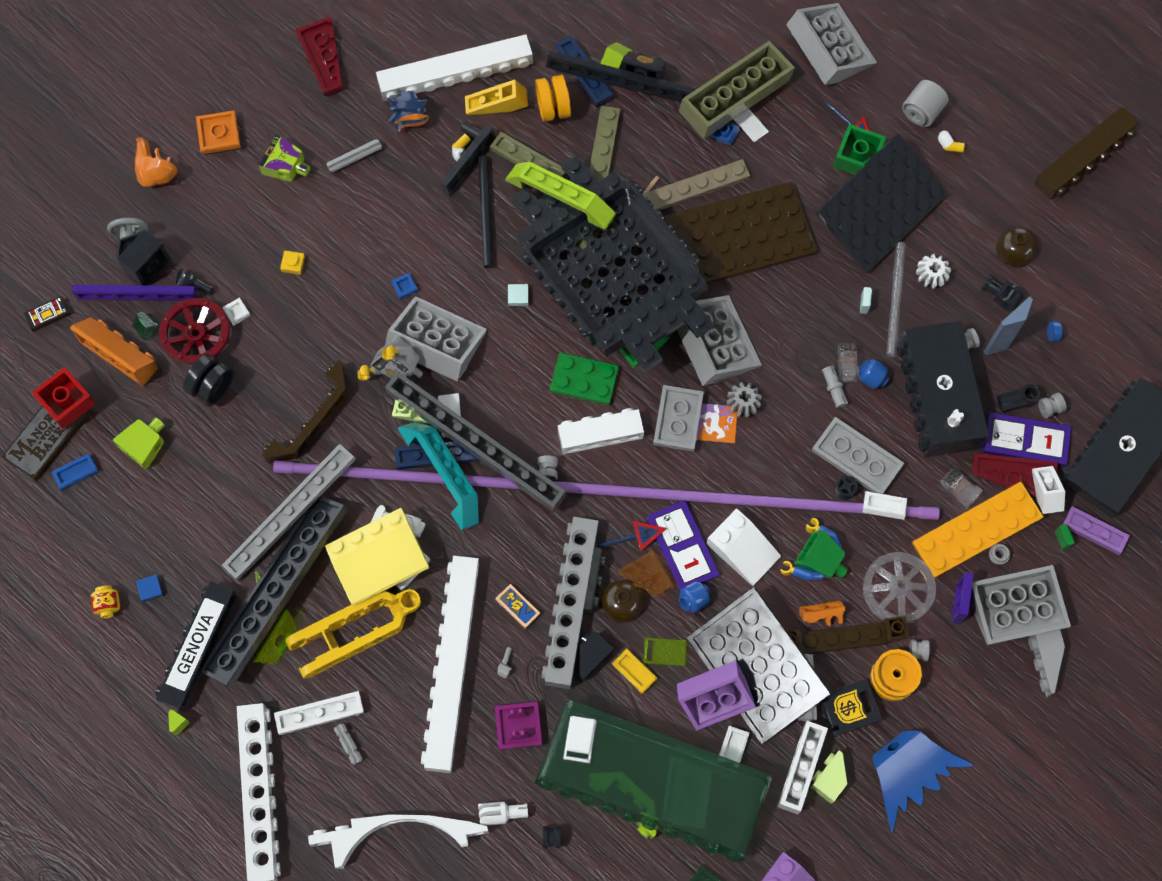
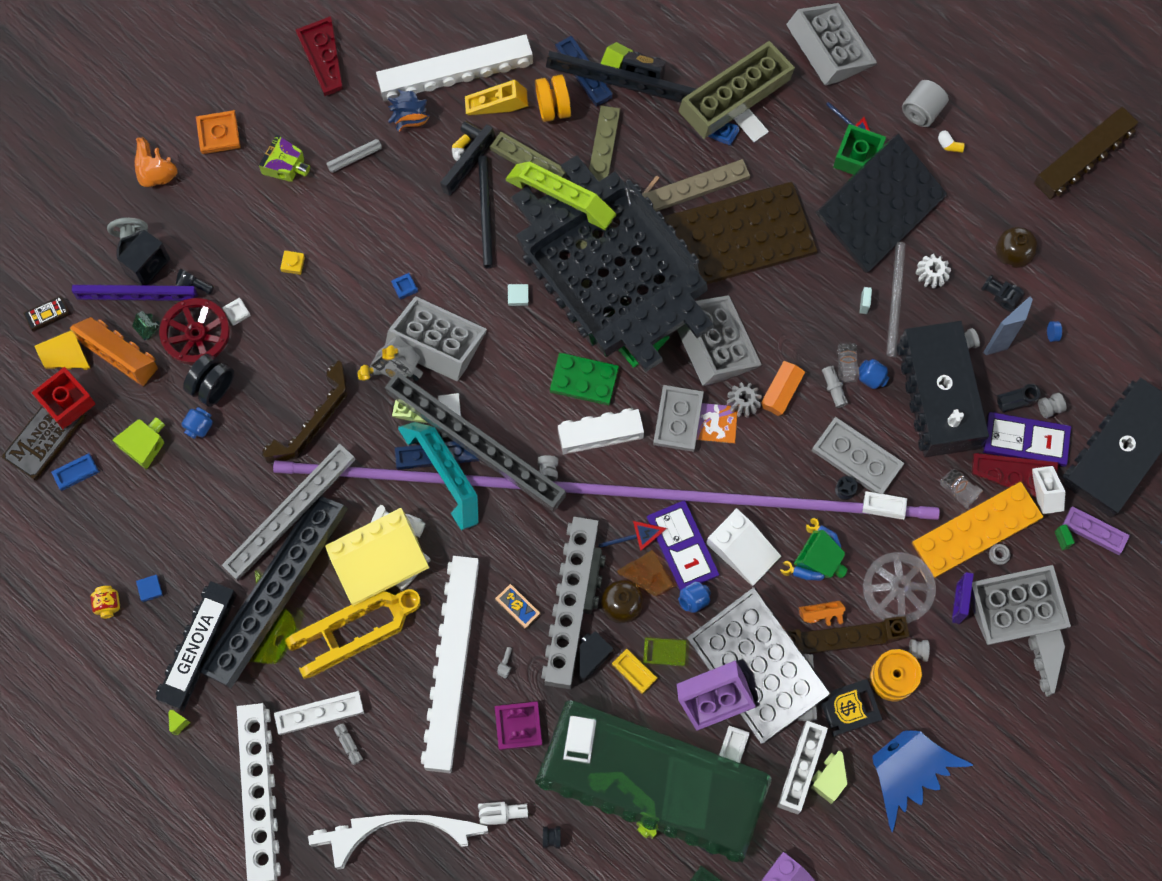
(62, 352): none -> yellow slope
(197, 423): none -> blue head
(782, 388): none -> orange piece

